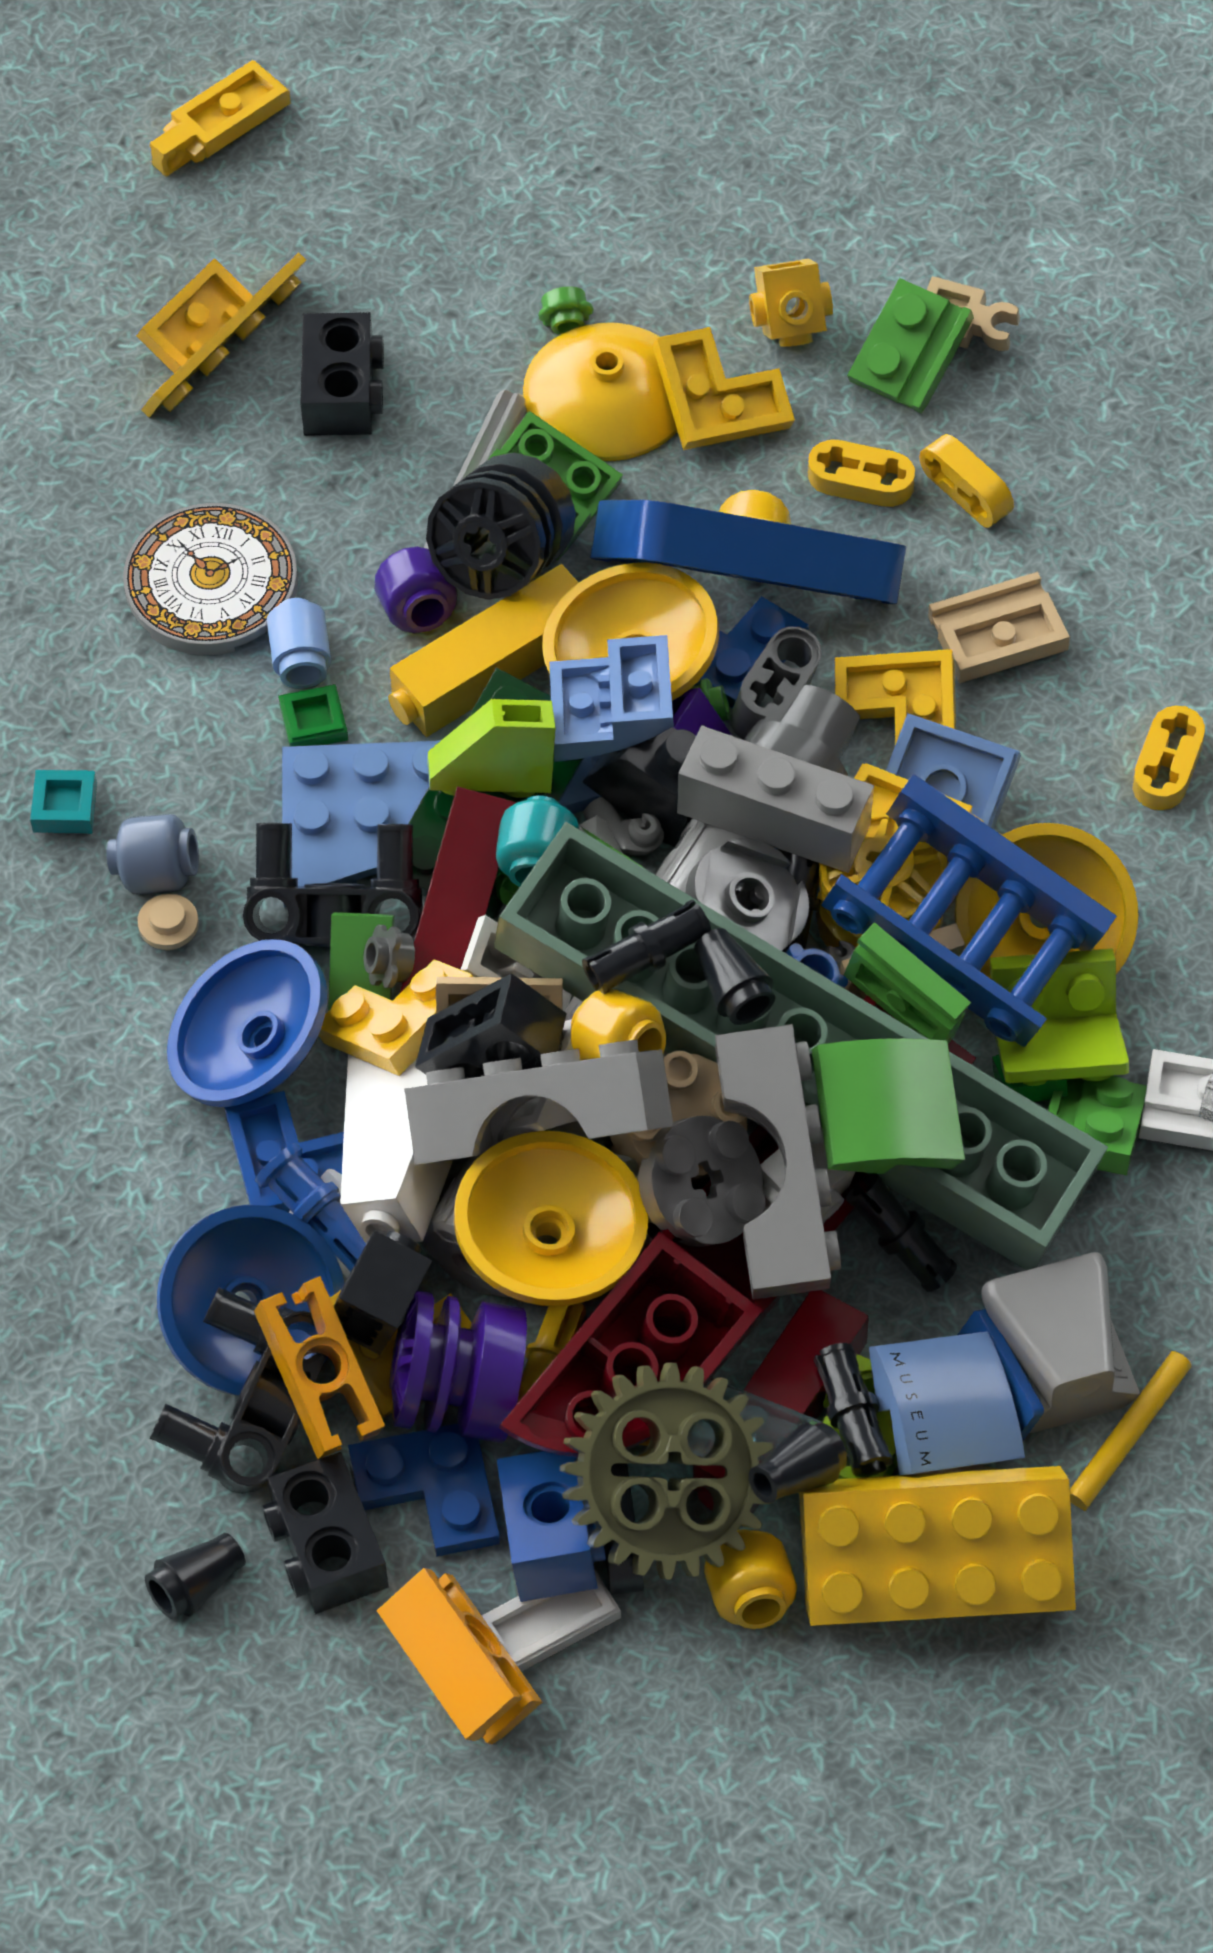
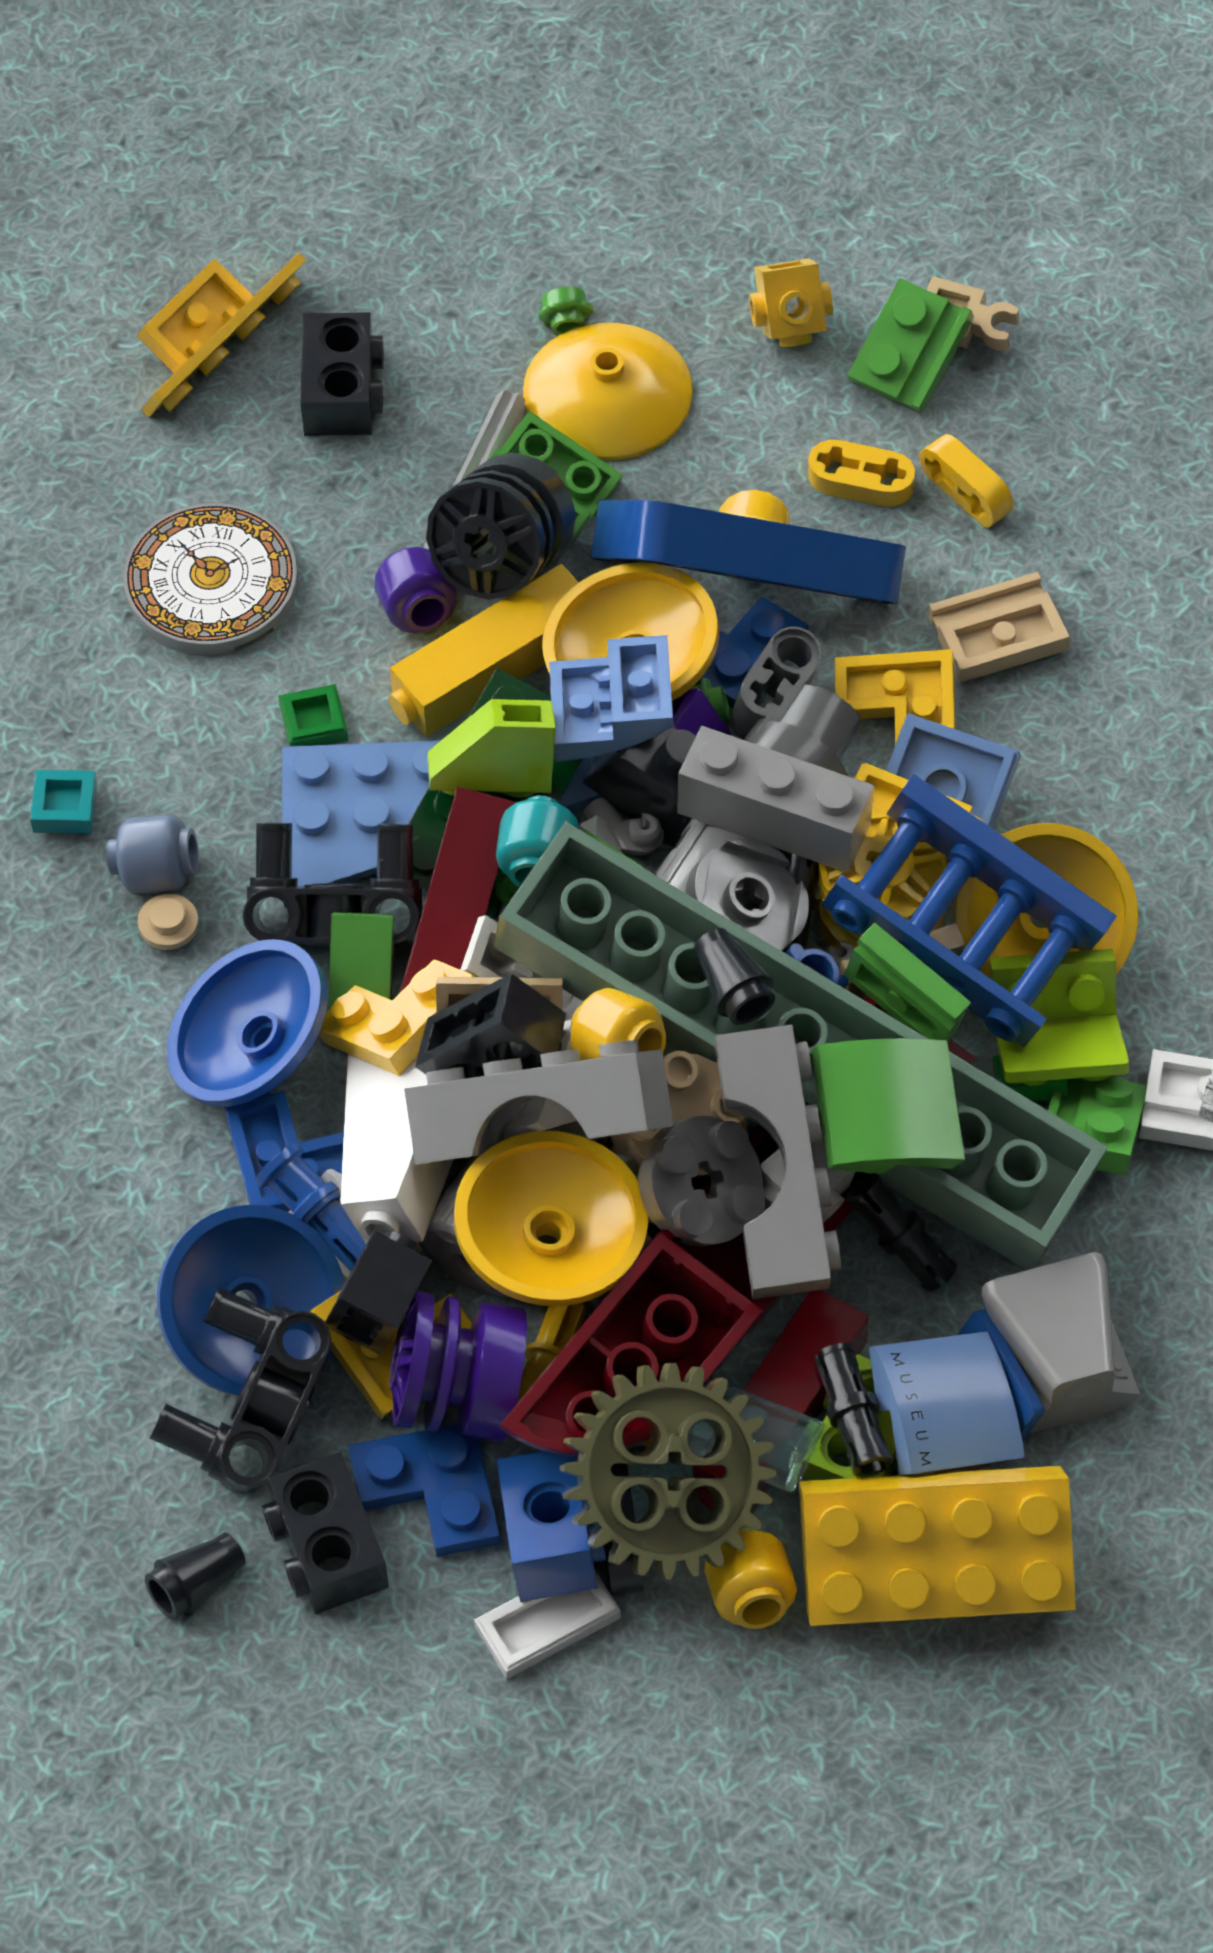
(218, 117): yellow hinge -> none
(299, 643): light blue brick -> none
(330, 1342): light orange piece -> none
(389, 956): dark grey plate -> none
(459, 1656): light orange piece -> none
(646, 947): black pin -> none
(707, 404): yellow plate -> none
(802, 1462): black cone -> none
(1129, 1430): yellow bar -> none
(1180, 761): yellow beam -> none

